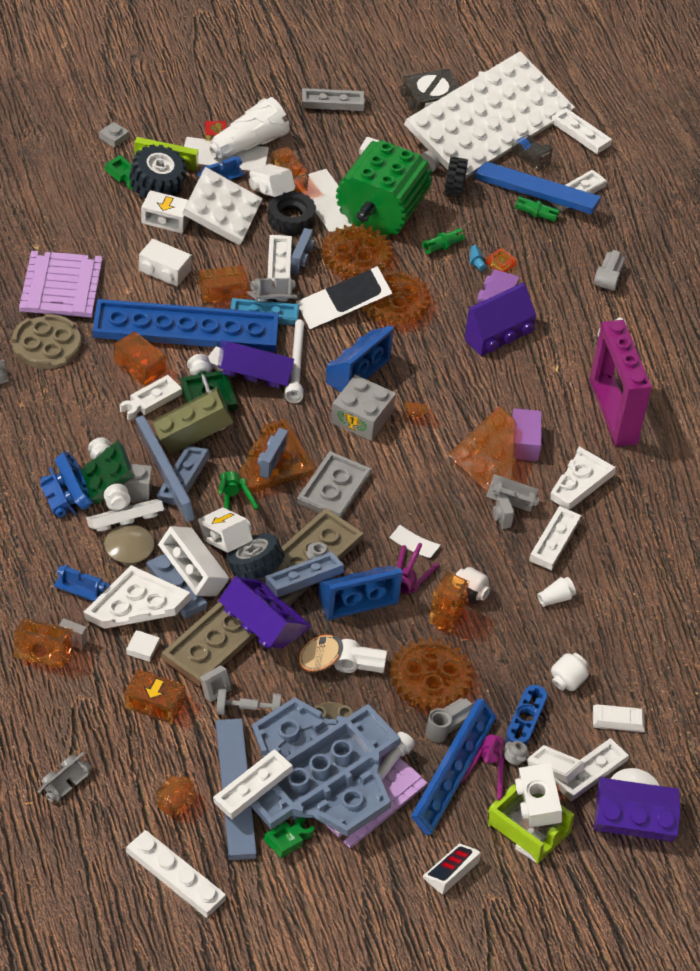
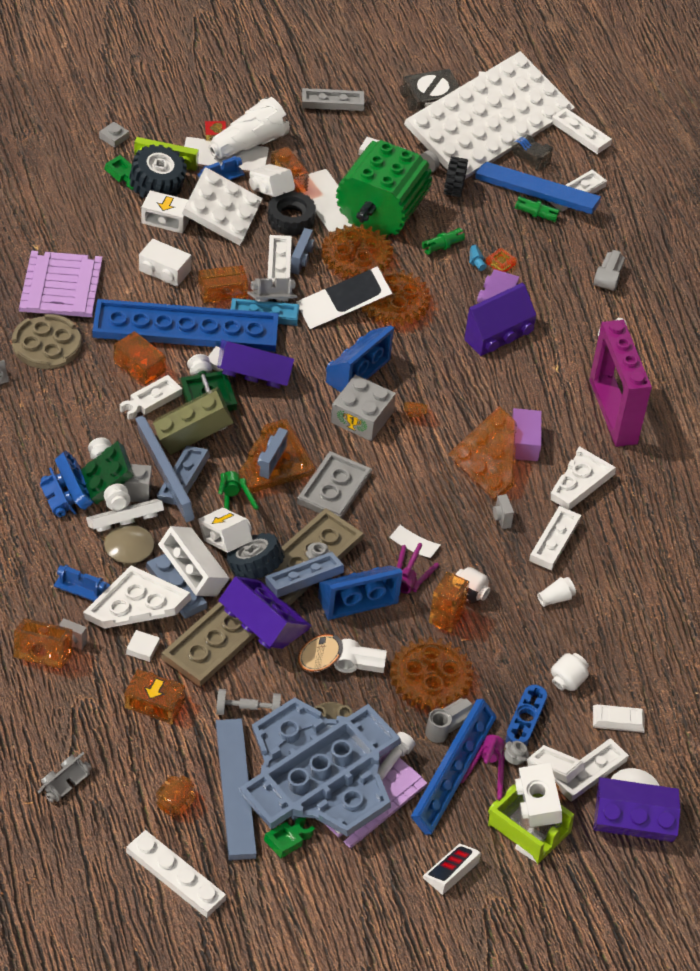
(213, 681): light grey plate -> none
(253, 784): white plate -> none
(294, 390): white piece -> none
(518, 493): light grey hinge -> none

